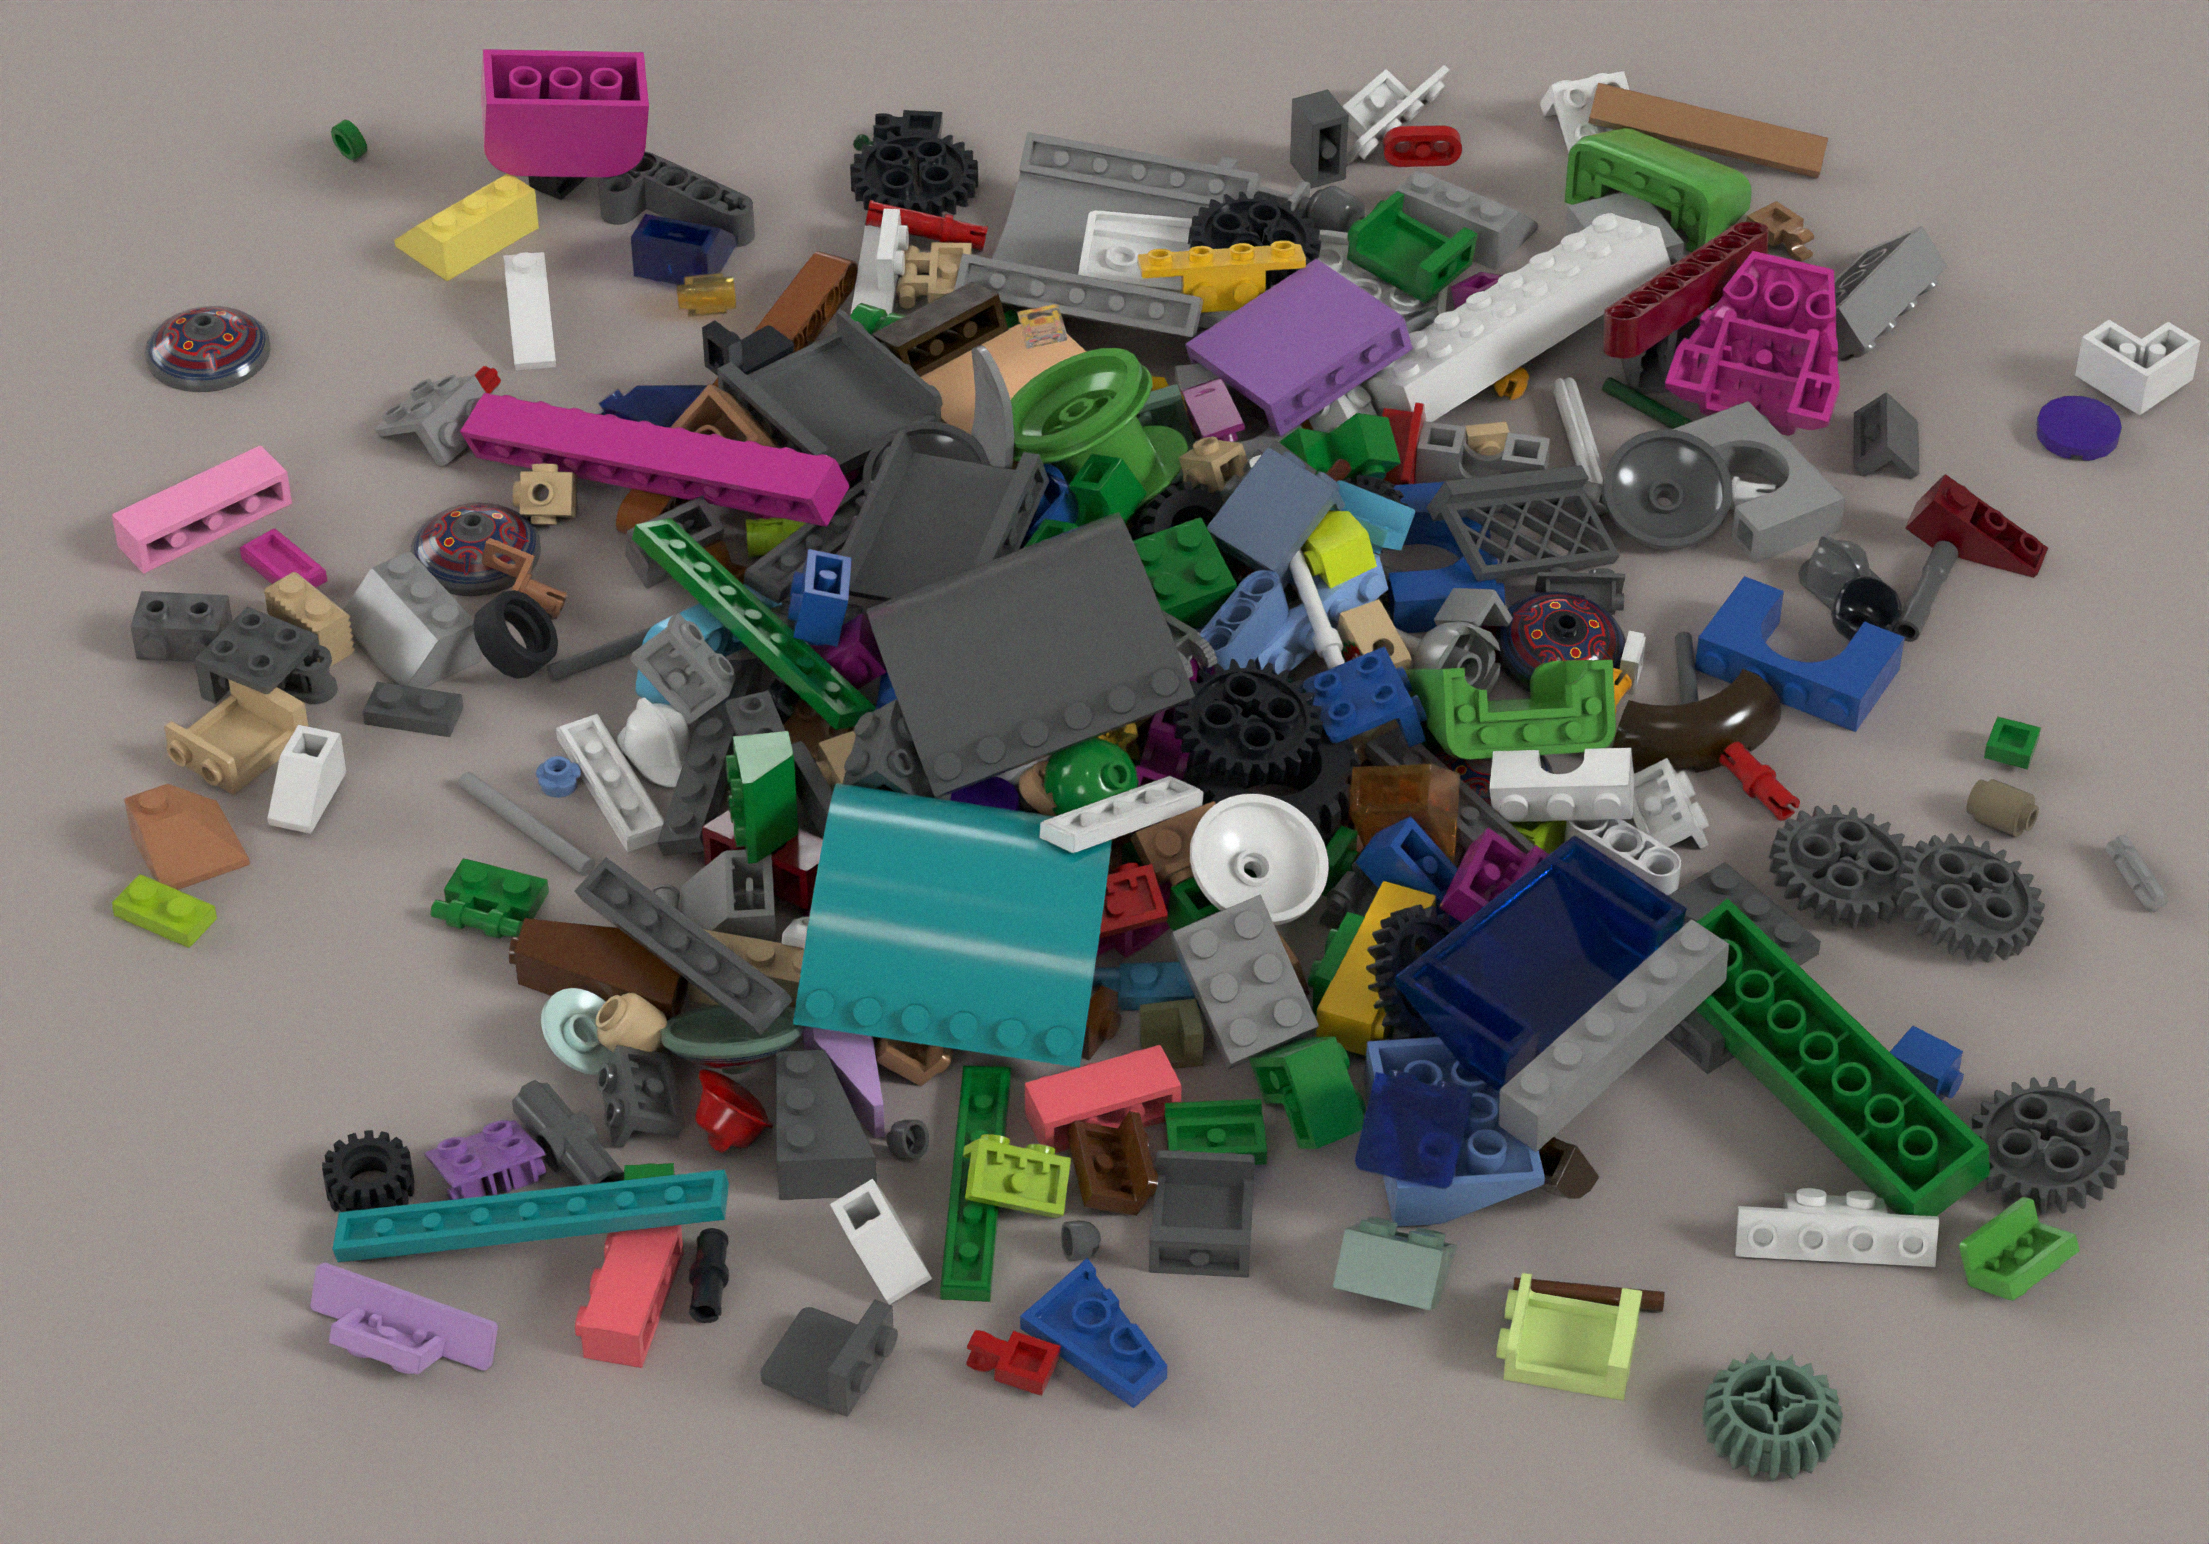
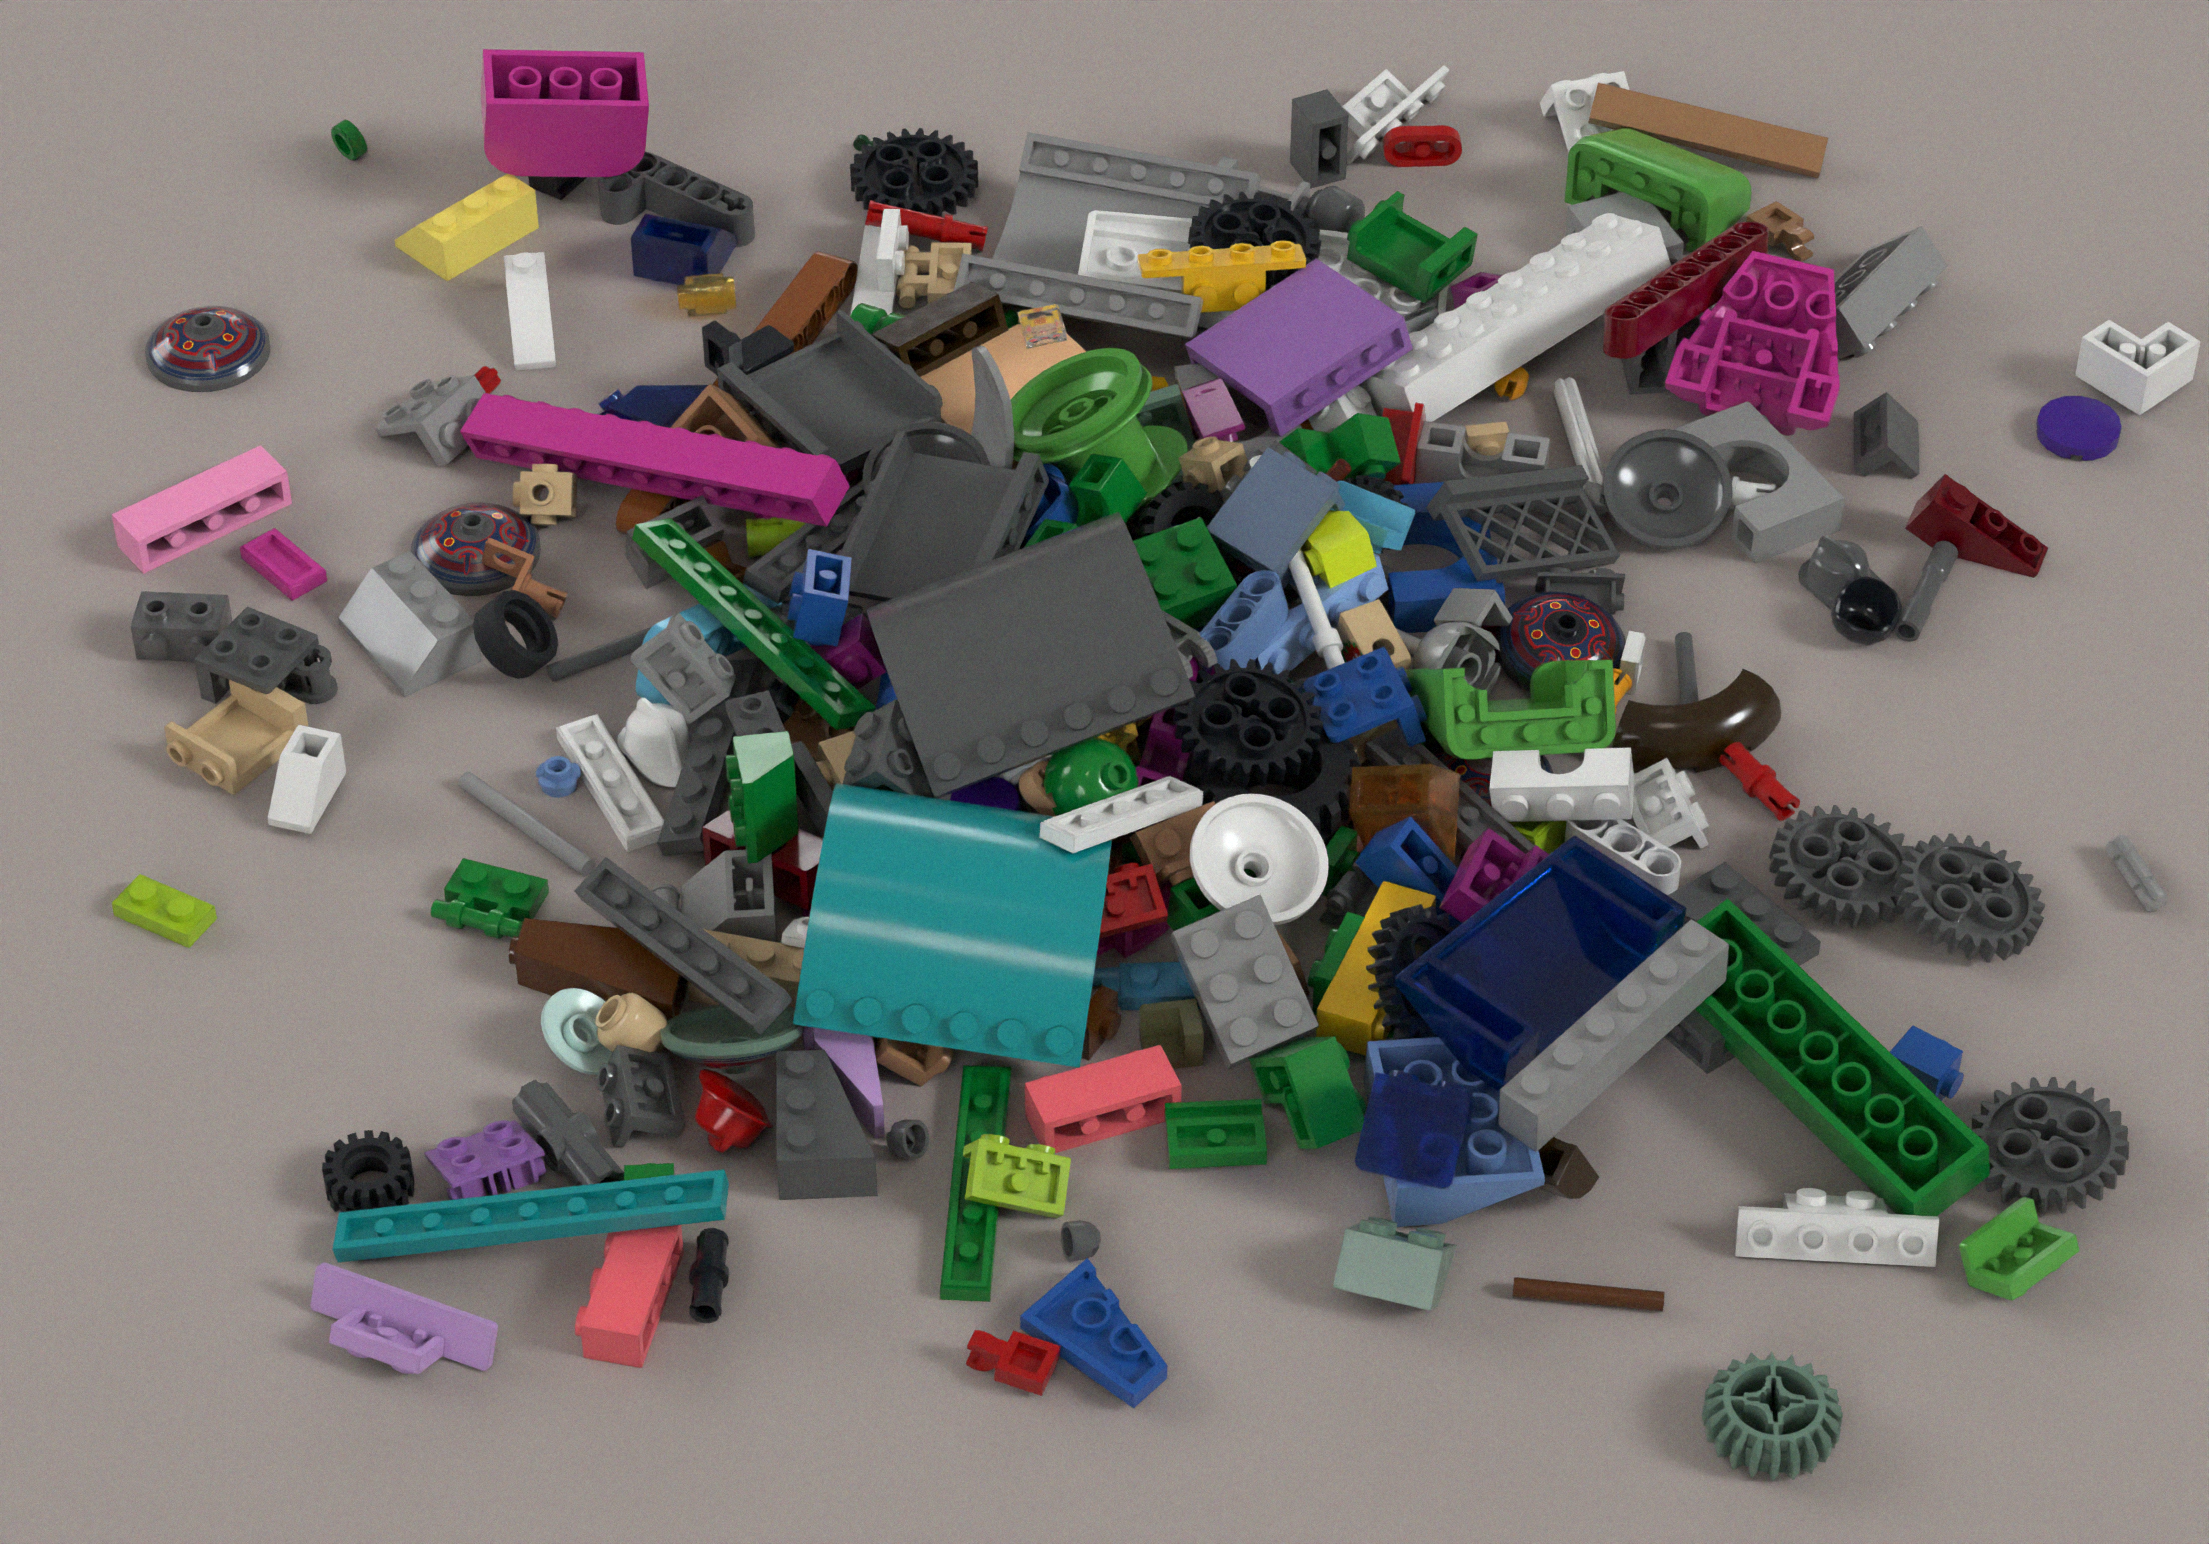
(183, 836): nougat slope -> none
(304, 606): tan brick -> none
(413, 709): dark grey plate -> none
(830, 1357): dark grey bracket -> none
(881, 1241): white slope -> none
(911, 120): black plate -> none
(1113, 1165): reddish brown bracket -> none
(1202, 1214): dark grey panel -> none
(1451, 208): light grey slope -> none
(1569, 1341): yellowish green panel -> none
(1644, 404): dark green bar -> none
(1831, 689): blue arch -> none
(2002, 807): dark tan brick -> none
(2012, 742): green plate -> none

